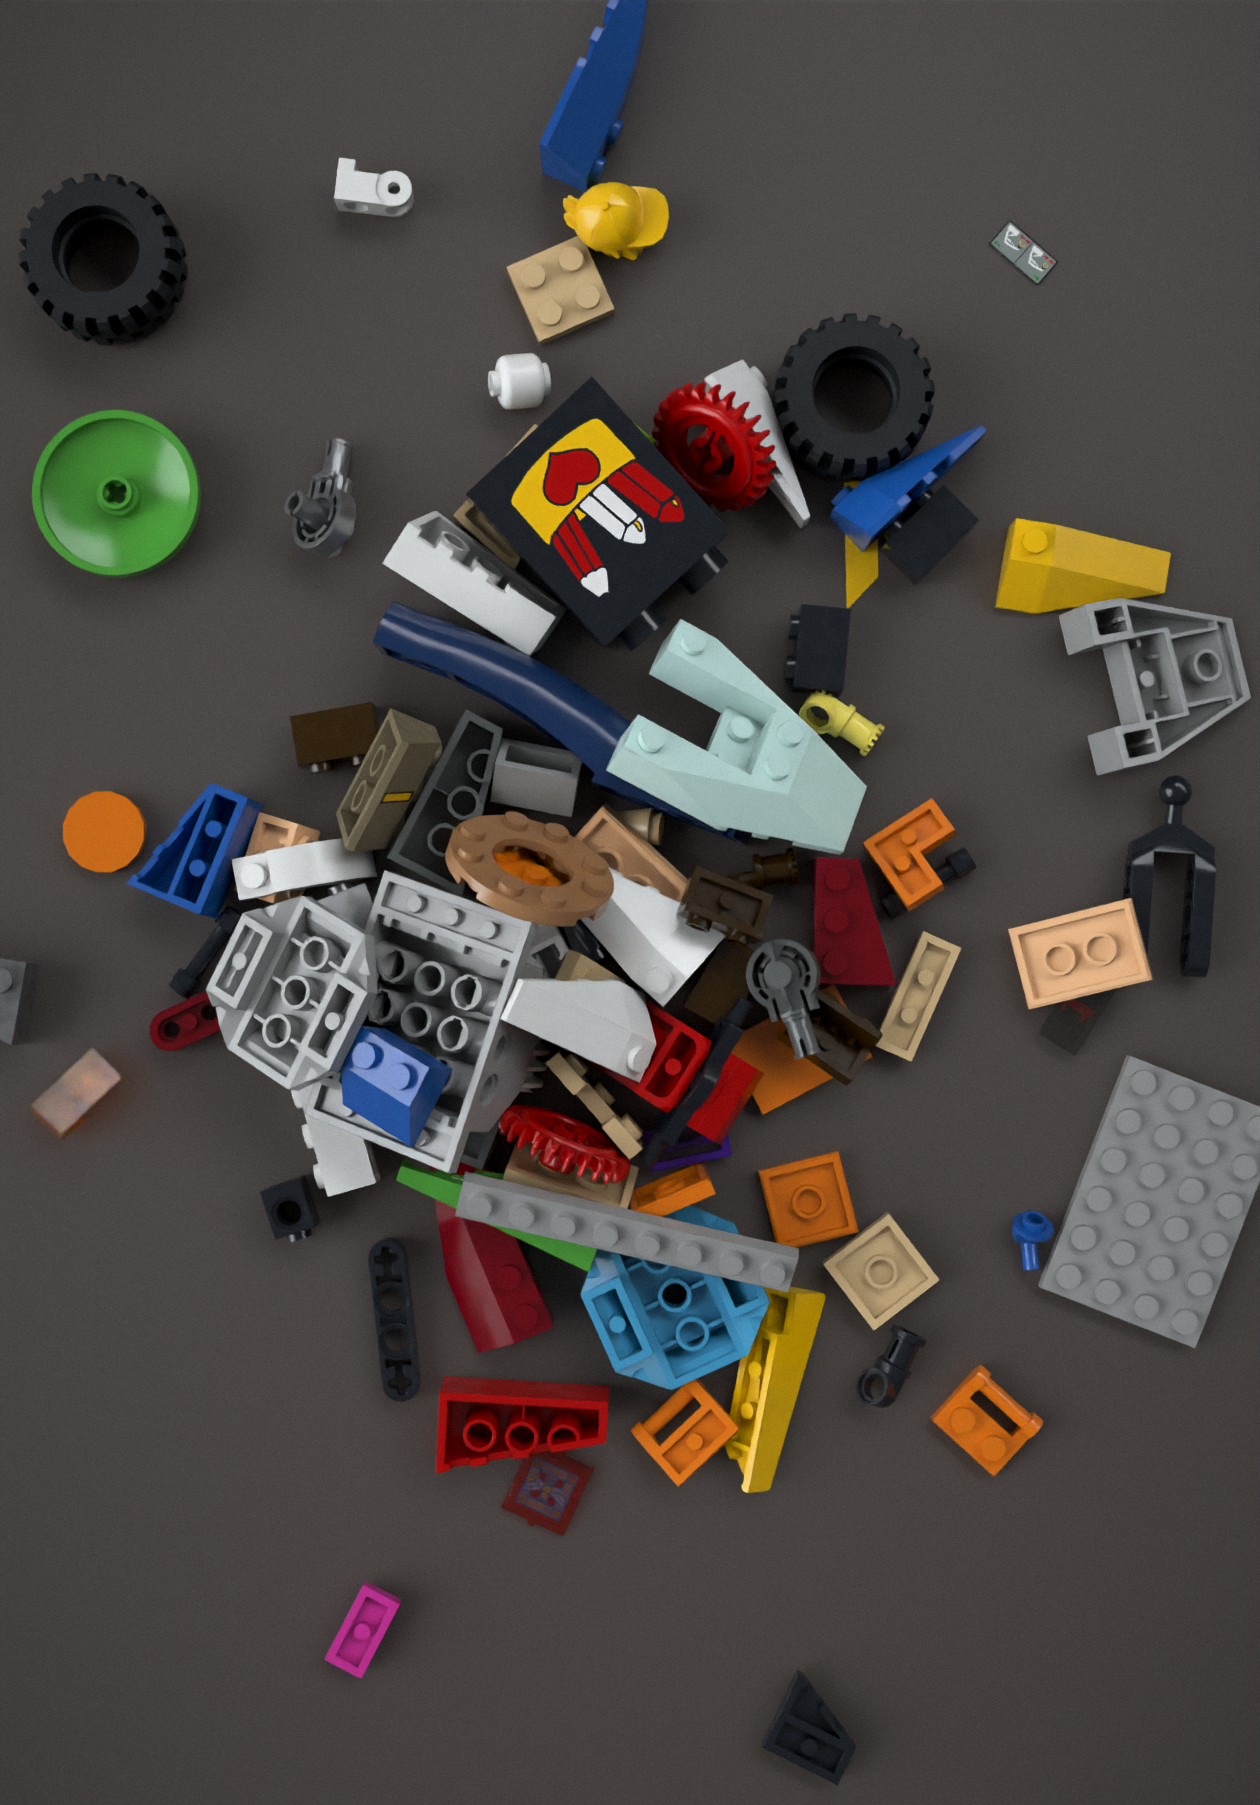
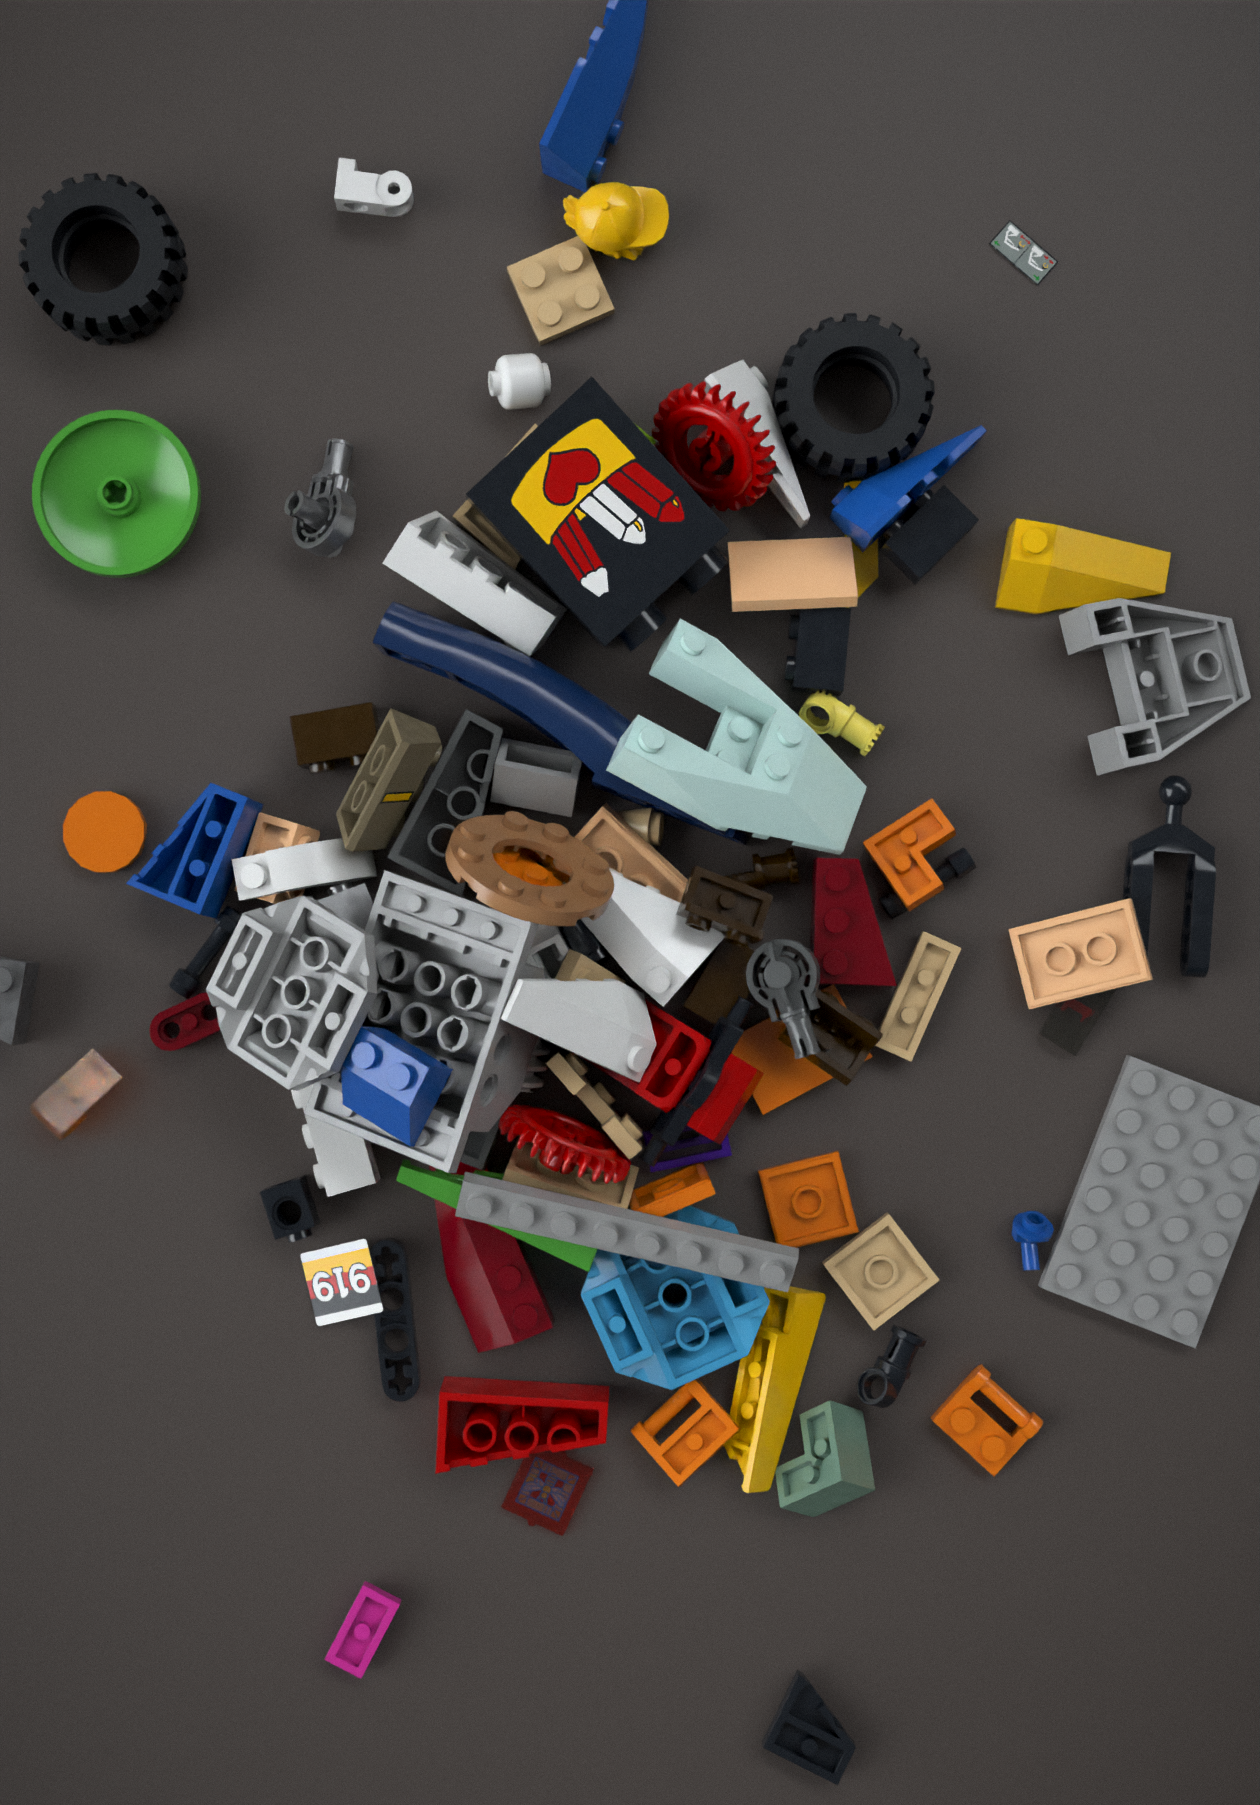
(341, 1282): none -> sticker
(792, 574): none -> light nougat tile
(834, 1462): none -> sand green panel

